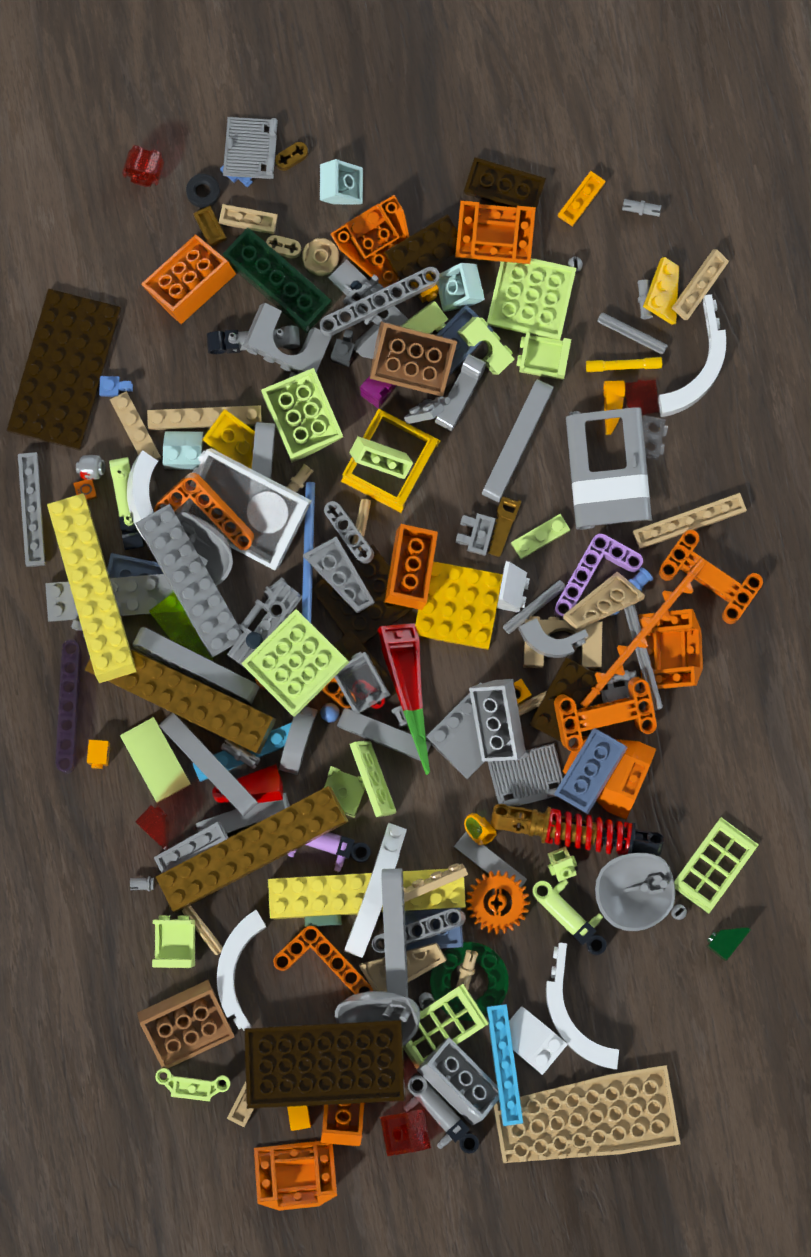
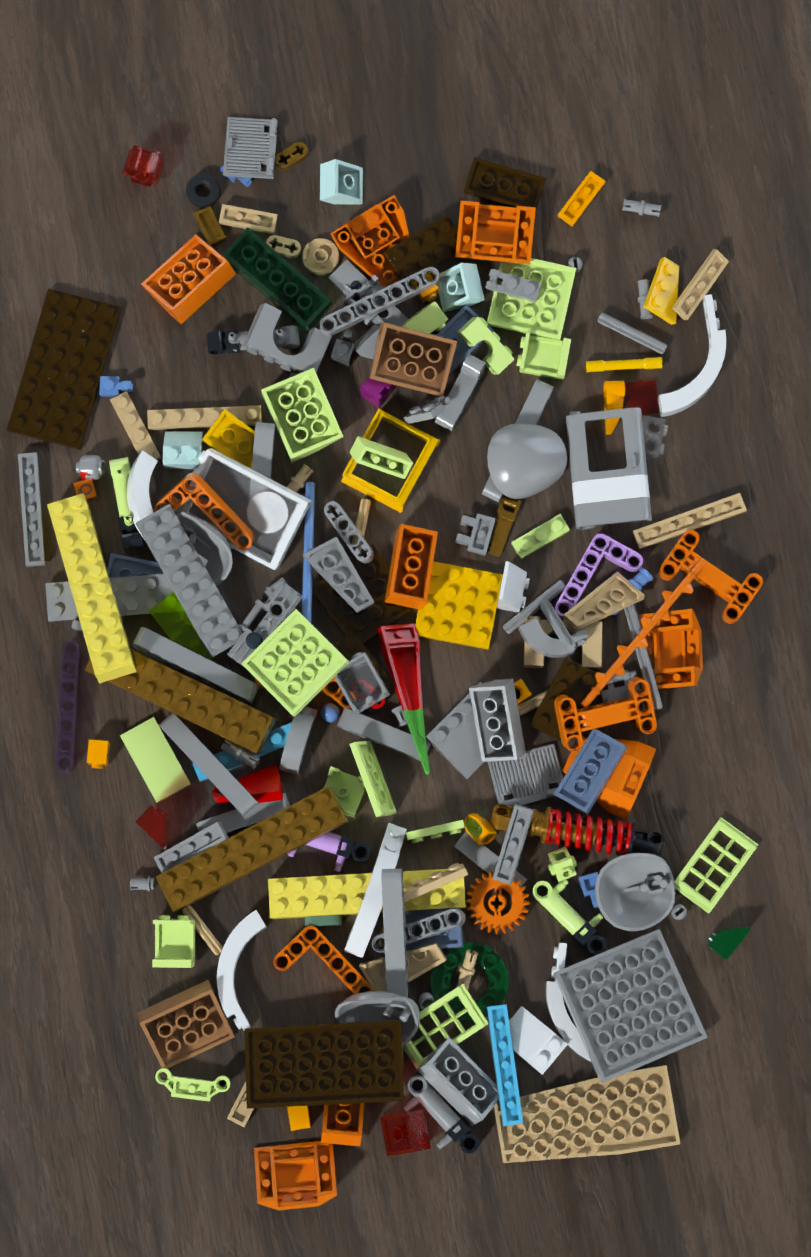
(435, 831): none -> yellowish green plate
(513, 286): none -> light grey plate
(513, 844): none -> light grey tile
(525, 459): none -> light grey piece
(558, 626): none -> light grey axle
(588, 886): none -> medium blue plate
(630, 1005): none -> light grey plate

